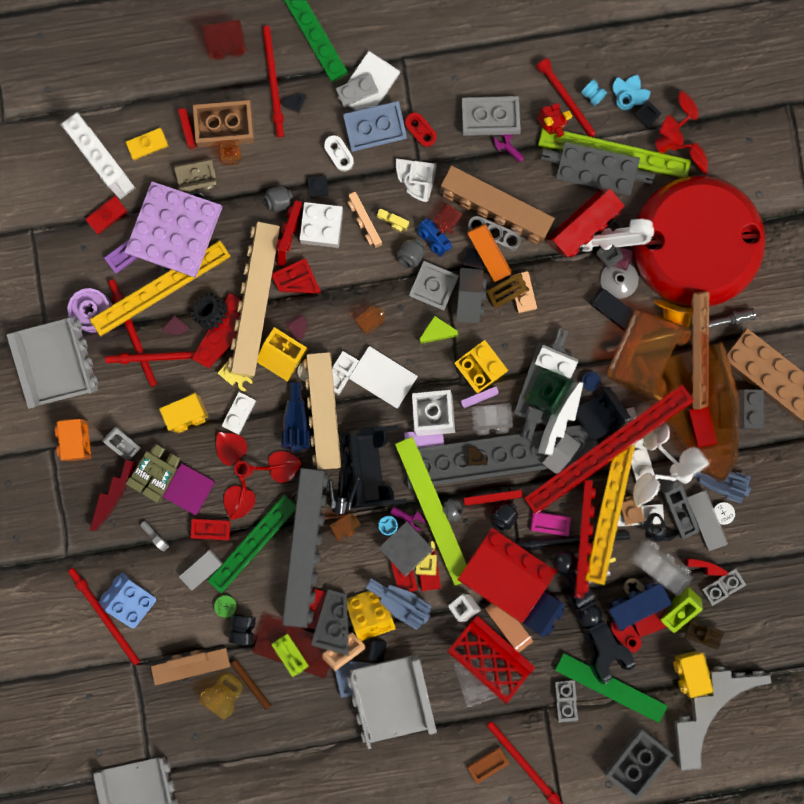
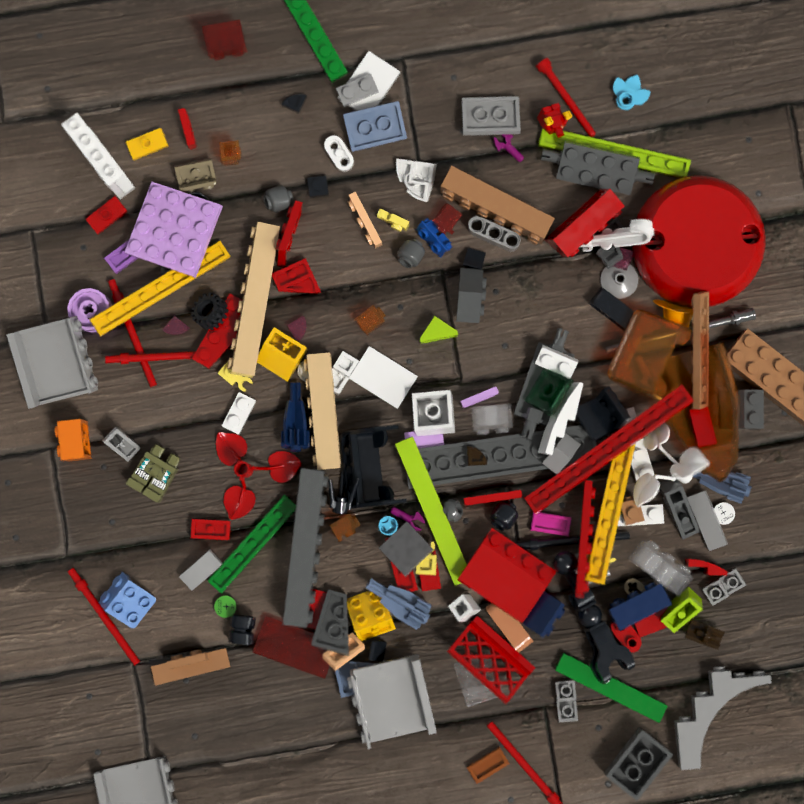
(108, 501): dark red slope -> none
(156, 539): light grey bar -> none
(184, 413): yellow brick -> none
(189, 489): magenta tile -> none
(221, 698): clear yellow piece -> none
(223, 123): medium nougat brick -> none
(251, 685): reddish brown bar -> none
(278, 117): red bar -> none
(290, 655): lime hinge -> none
(321, 225): white brick -> none
(421, 130): red plate -> none
(433, 286): light grey plate -> none
(481, 366): yellow slope -> none
(489, 252): orange tile -> none
(522, 283): pearl gold tile -> none
(526, 301): light nougat plate -> none
(591, 381): dark blue plate -> none
(594, 92): medium azure wheel -> none
(647, 114): black plate -> none
(658, 534): black piece -> none
(674, 137): red plant -> none
(693, 674): yellow brick -> none

